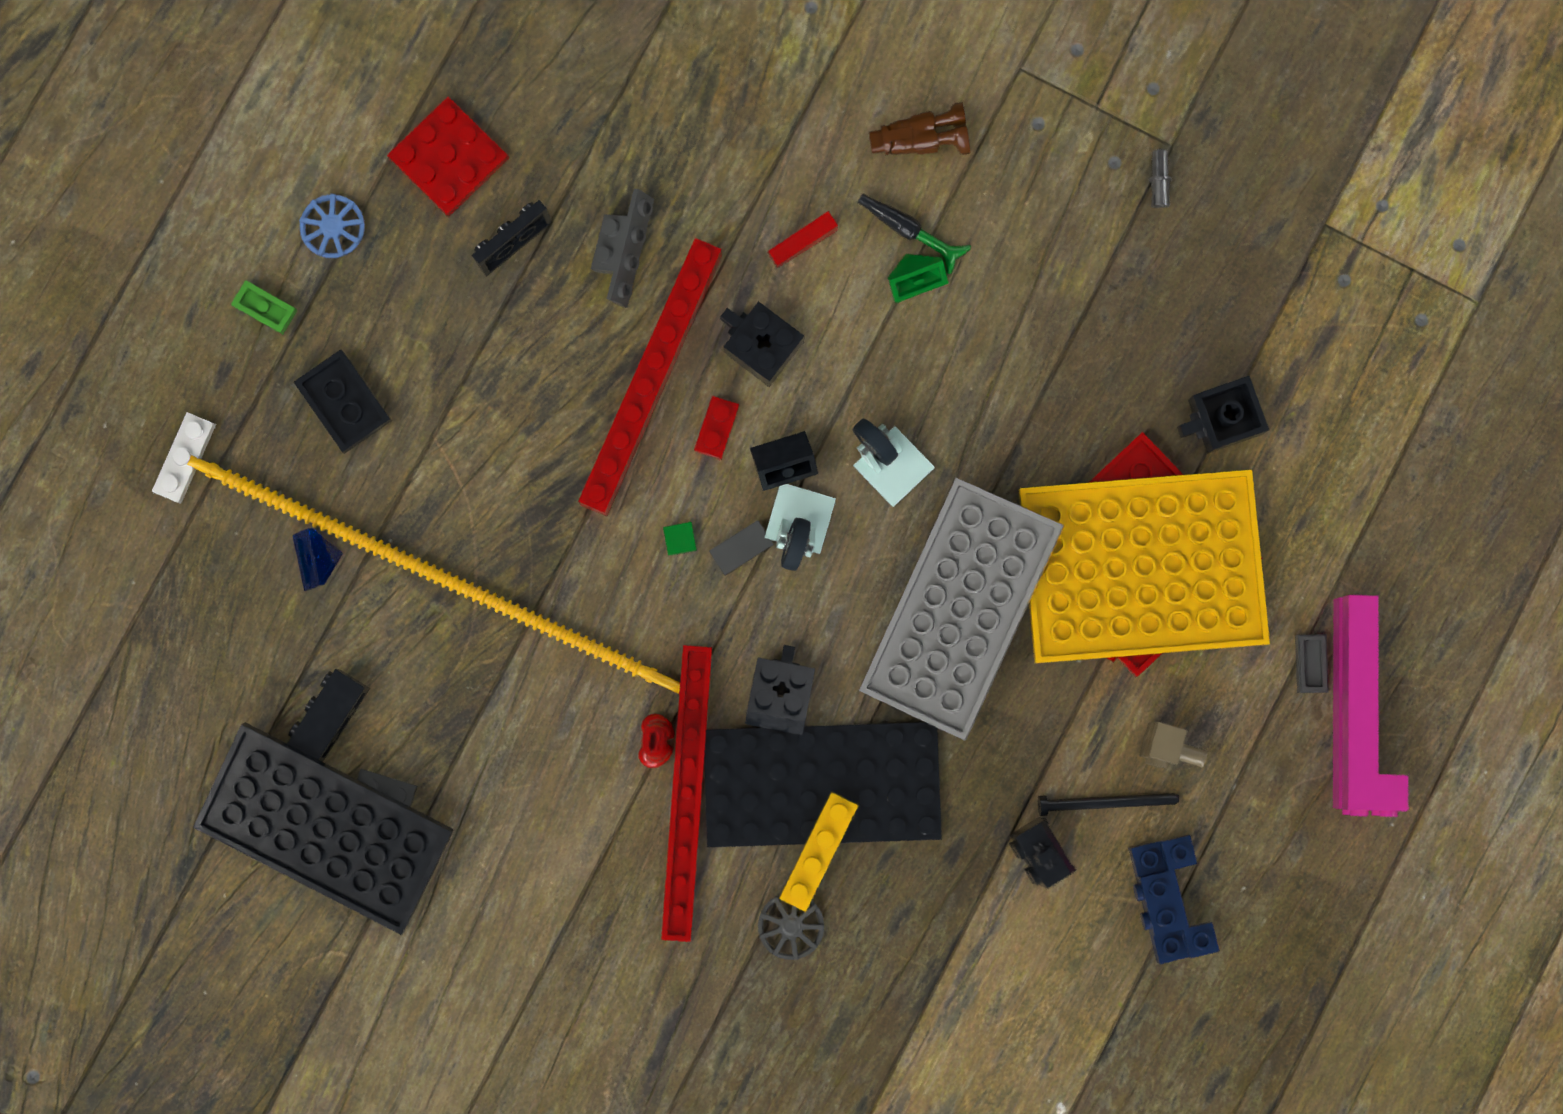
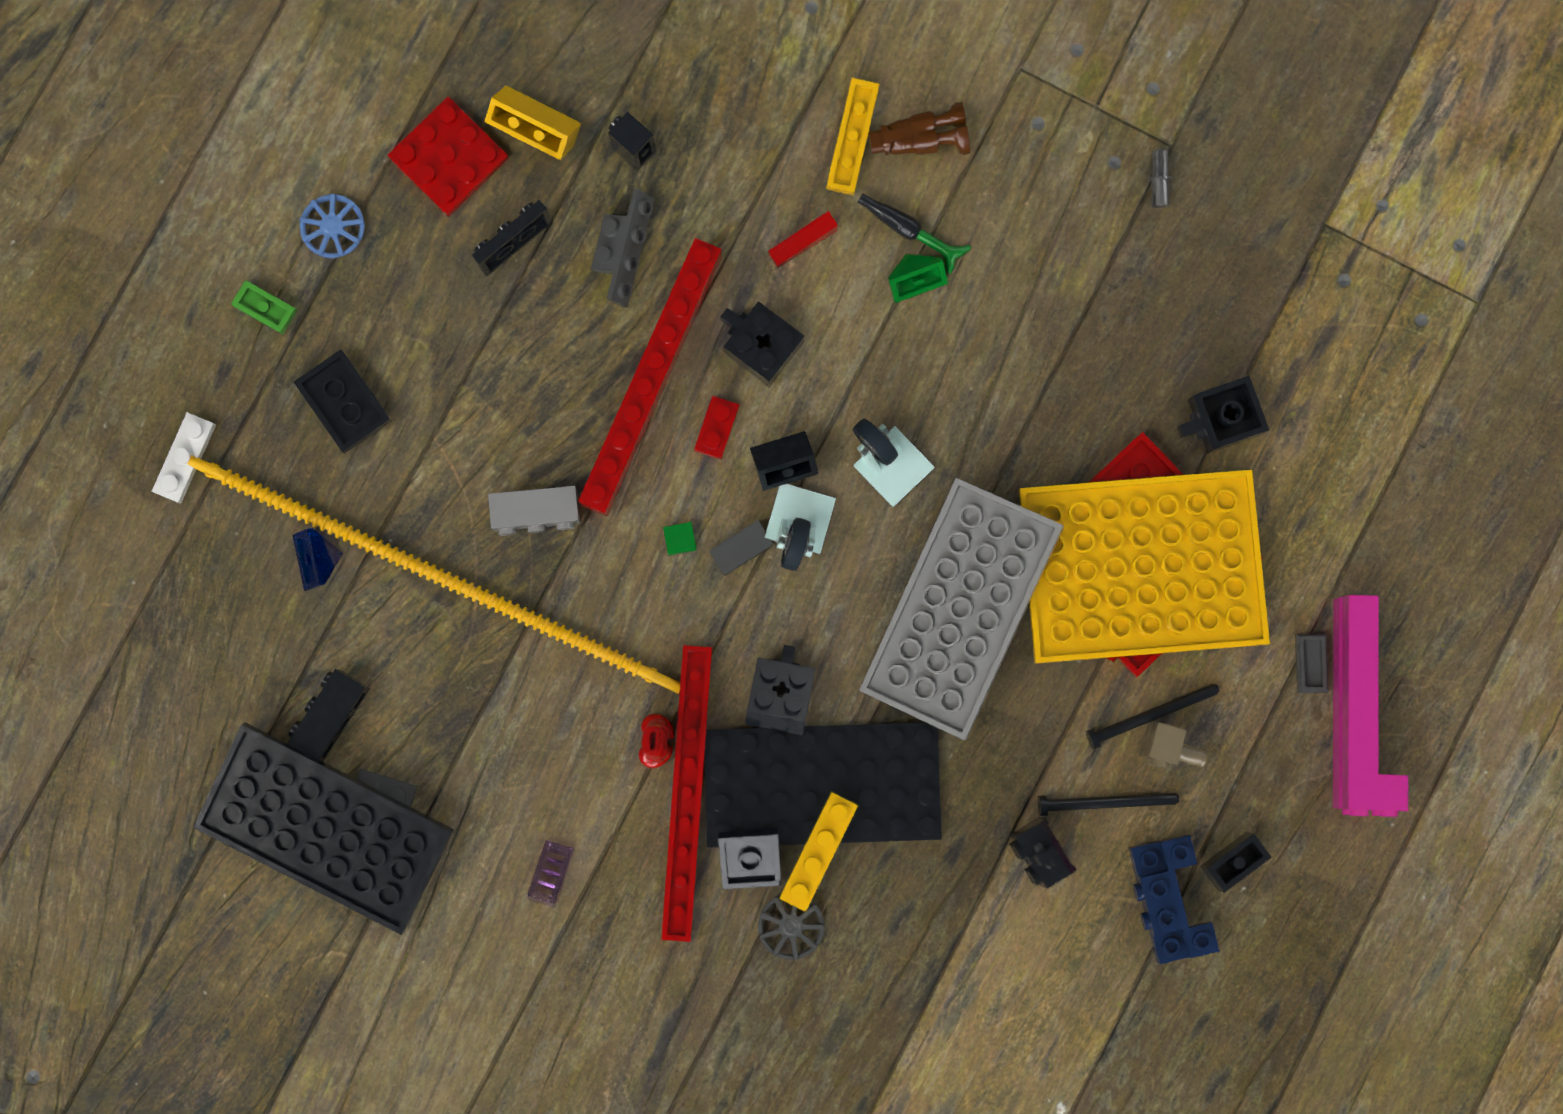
(532, 122): none -> yellow brick
(534, 510): none -> light grey brick
(560, 876): none -> slope
(631, 140): none -> black brick
(749, 858): none -> plate
(852, 136): none -> yellow plate
(1095, 737): none -> black bar
(1235, 862): none -> black brick

